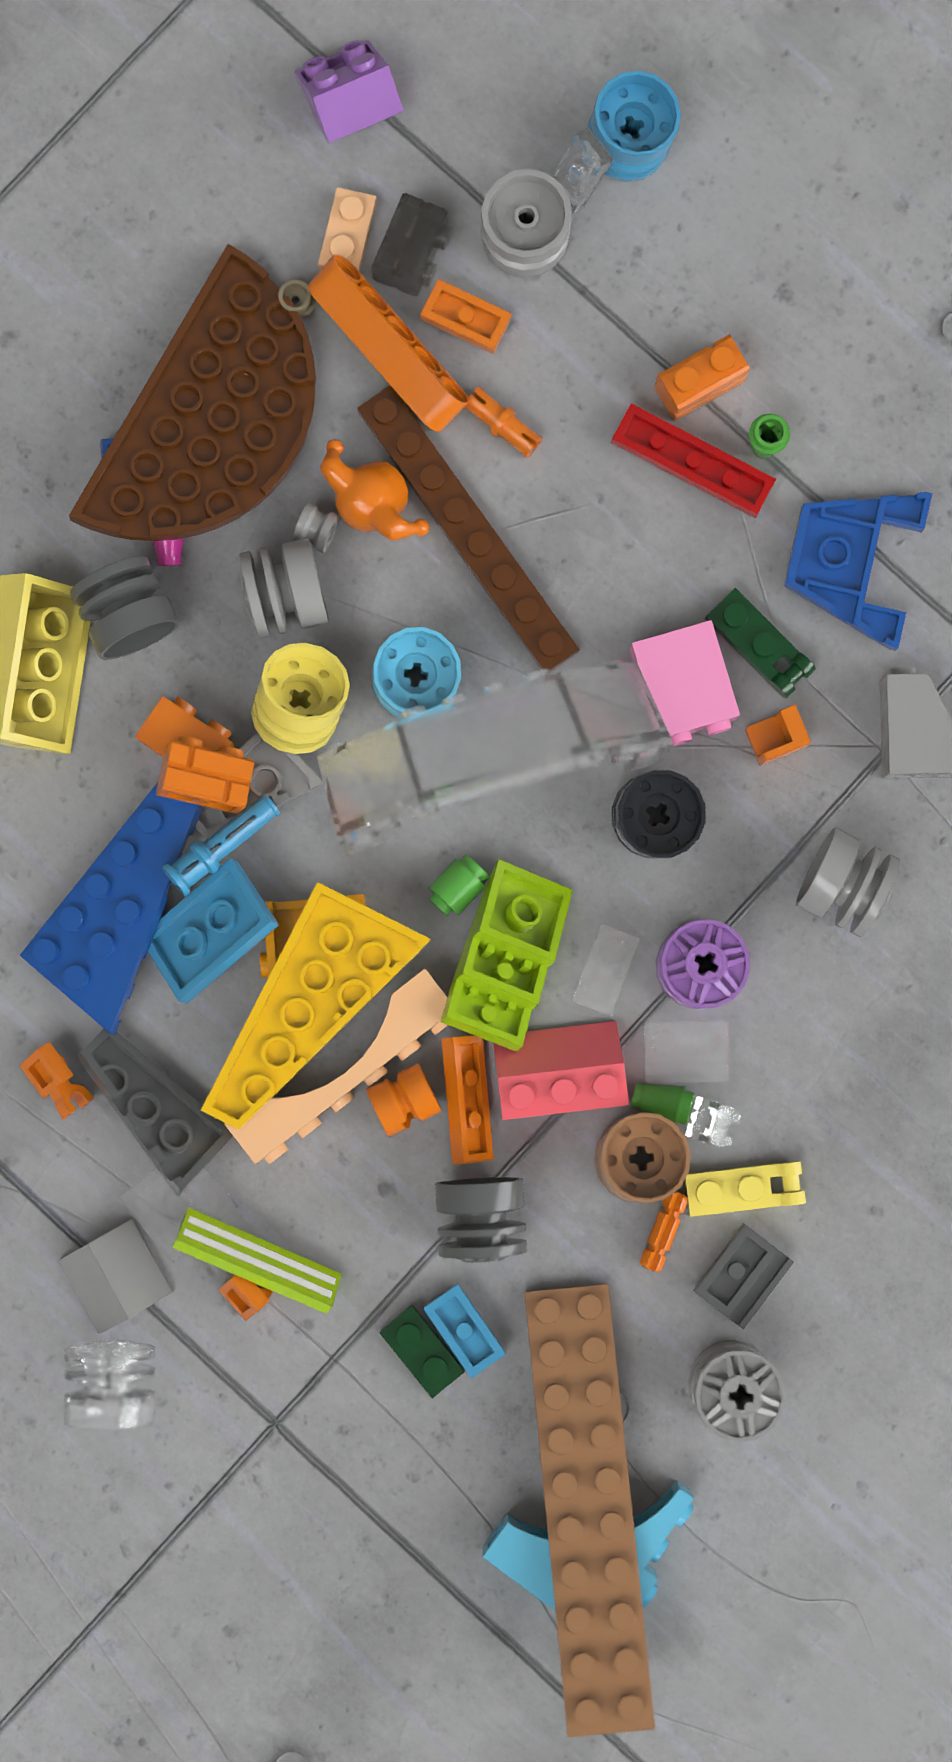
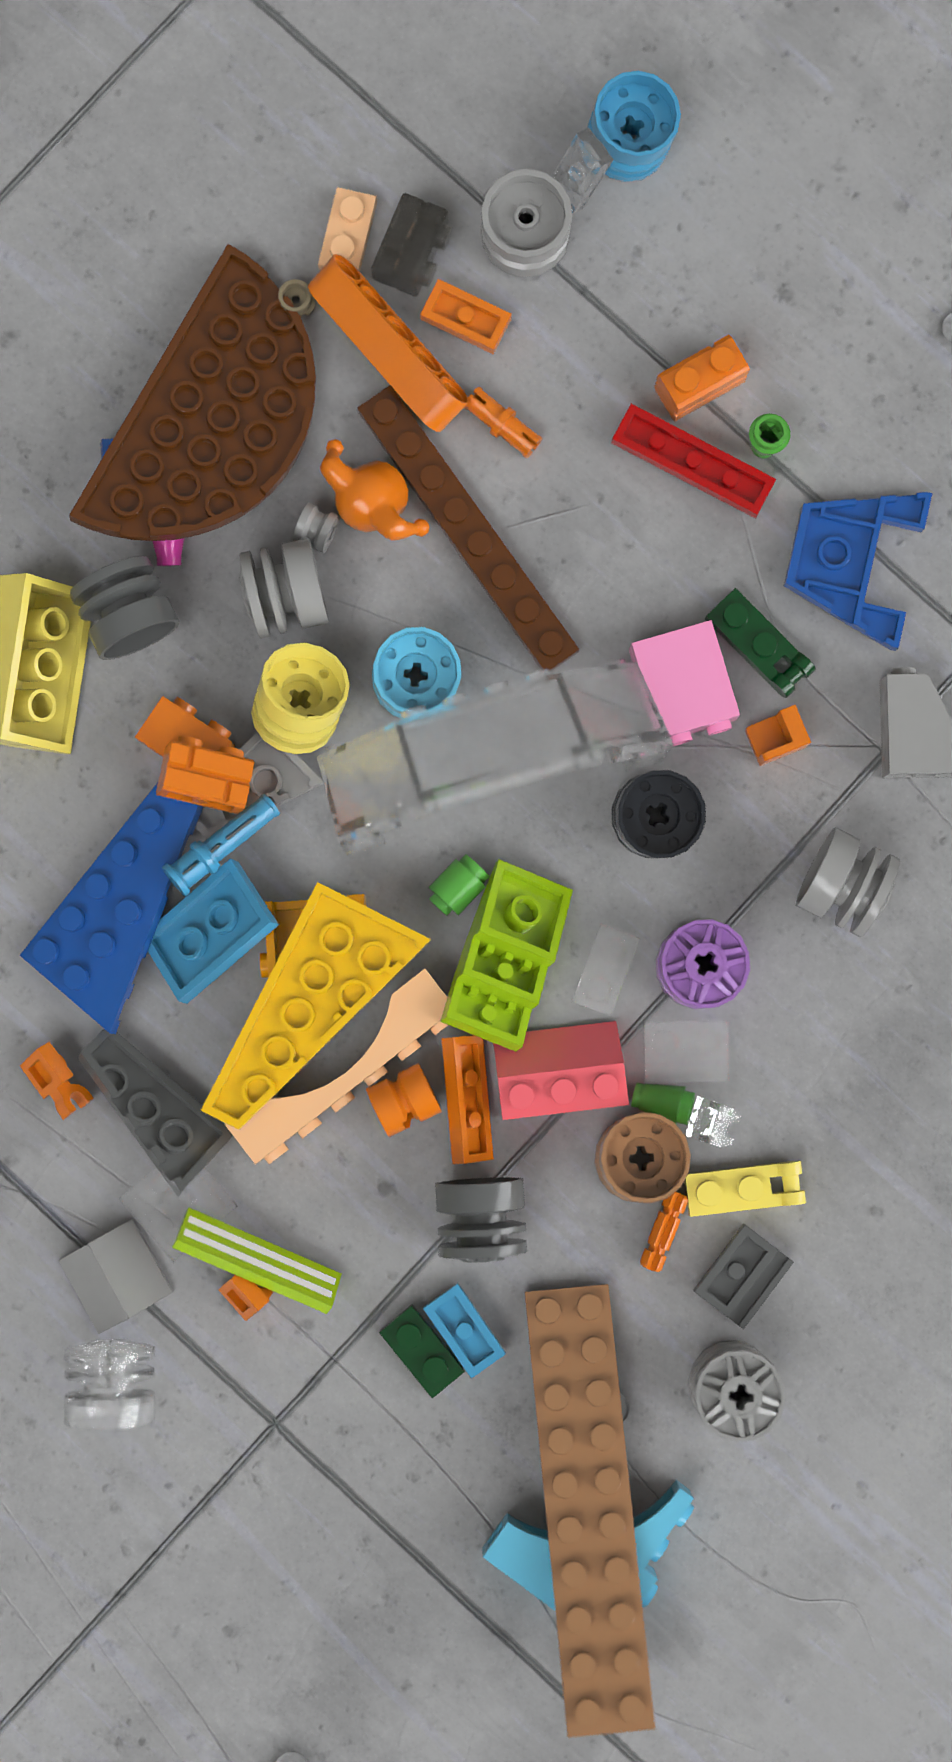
(349, 89): medium lavender slope -> none

